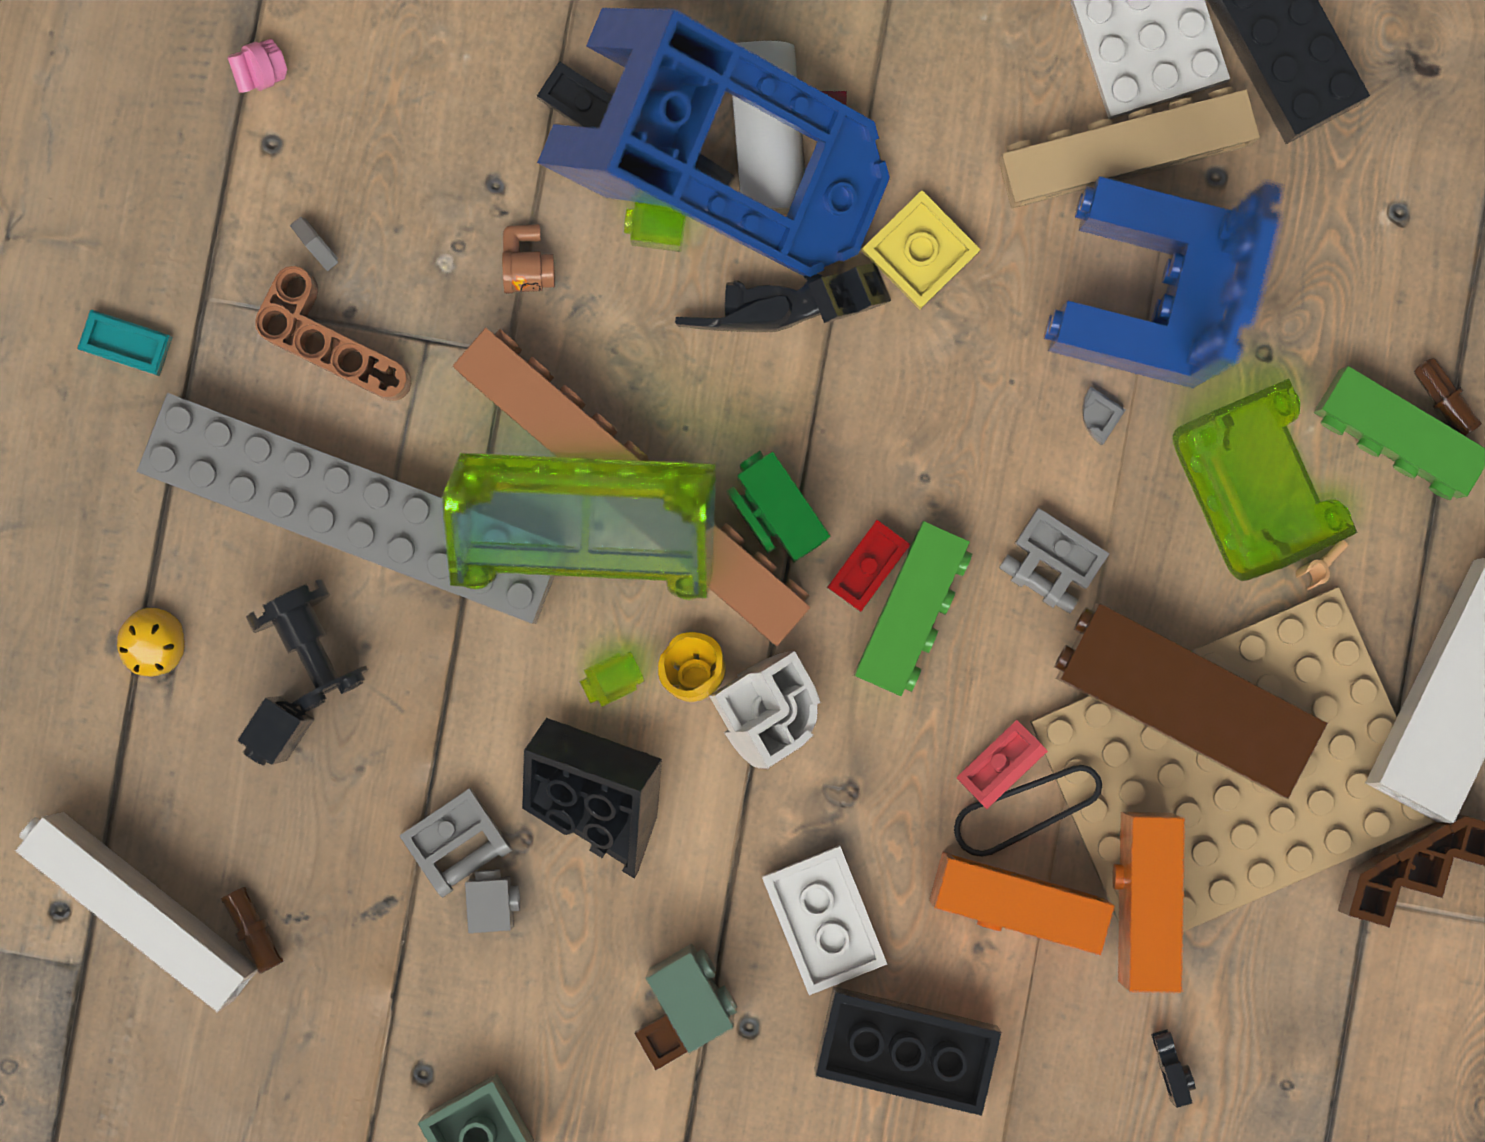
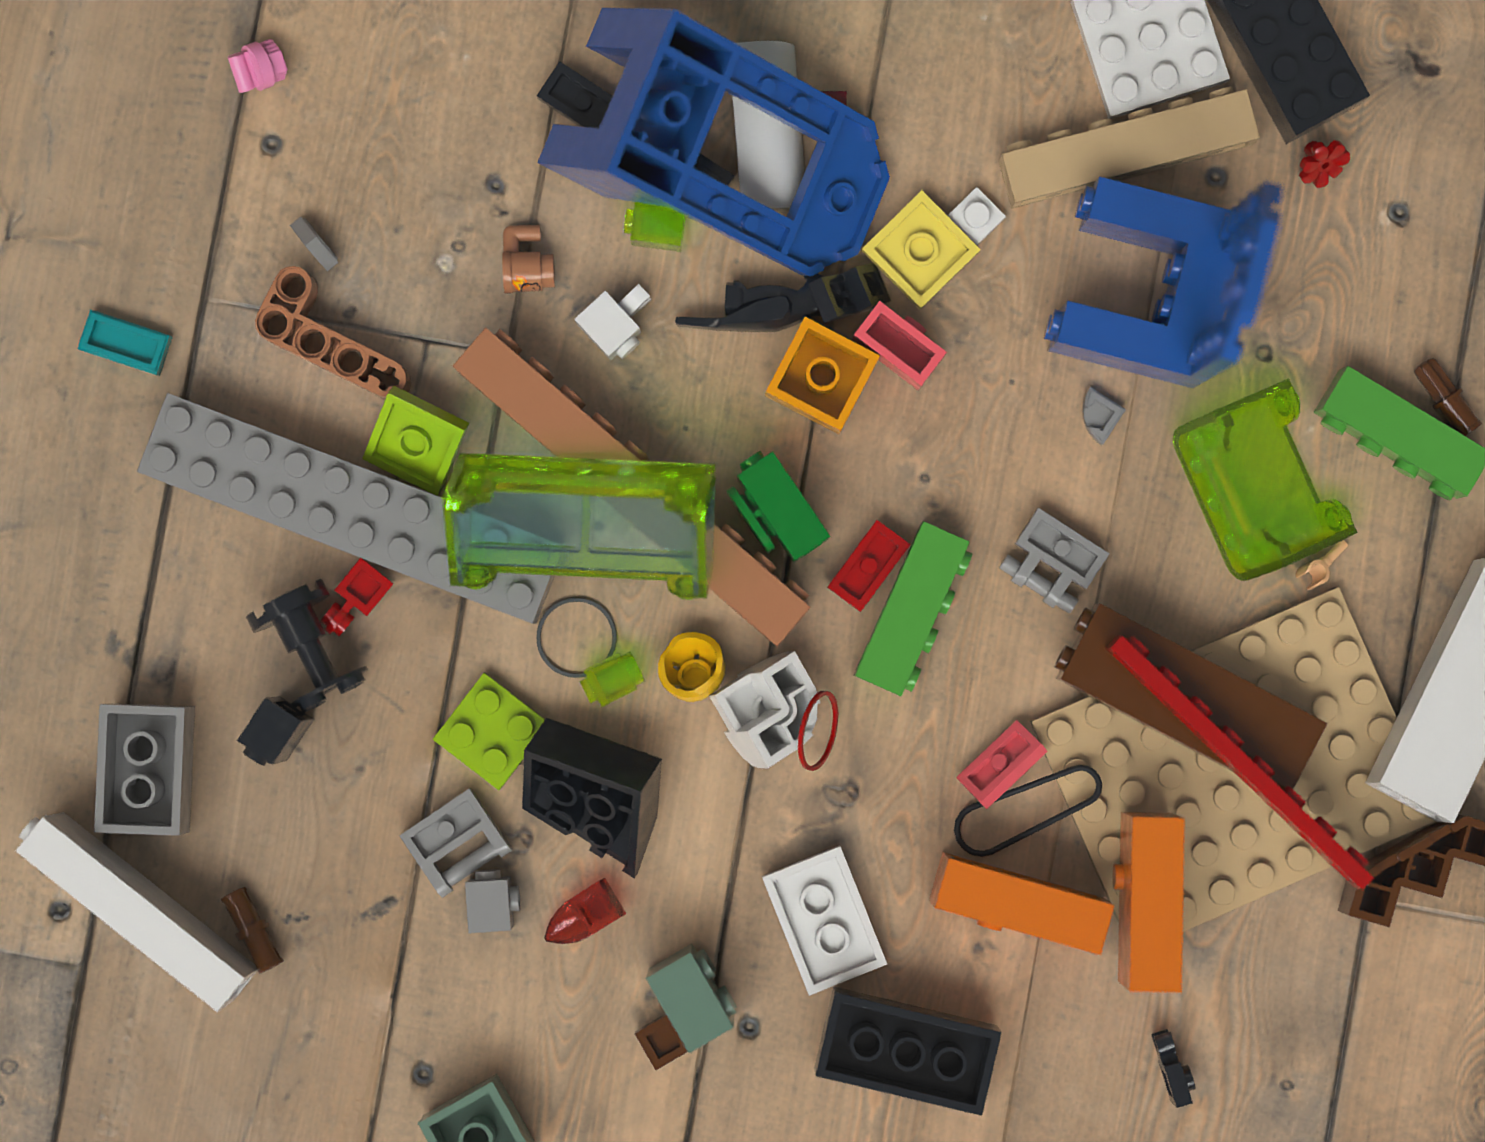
(144, 769): none -> light grey brick
(148, 646): yellow helmet -> none
(362, 589): none -> red plate
(415, 440): none -> lime plate
(490, 731): none -> lime plate
(538, 636): none -> dark grey piece
(584, 914): none -> clear red plate
(611, 323): none -> white brick
(816, 697): none -> red piece
(822, 375): none -> light orange brick
(899, 344): none -> coral brick
(976, 216): none -> white plate
(1253, 772): none -> red plate
(1323, 162): none -> red plant

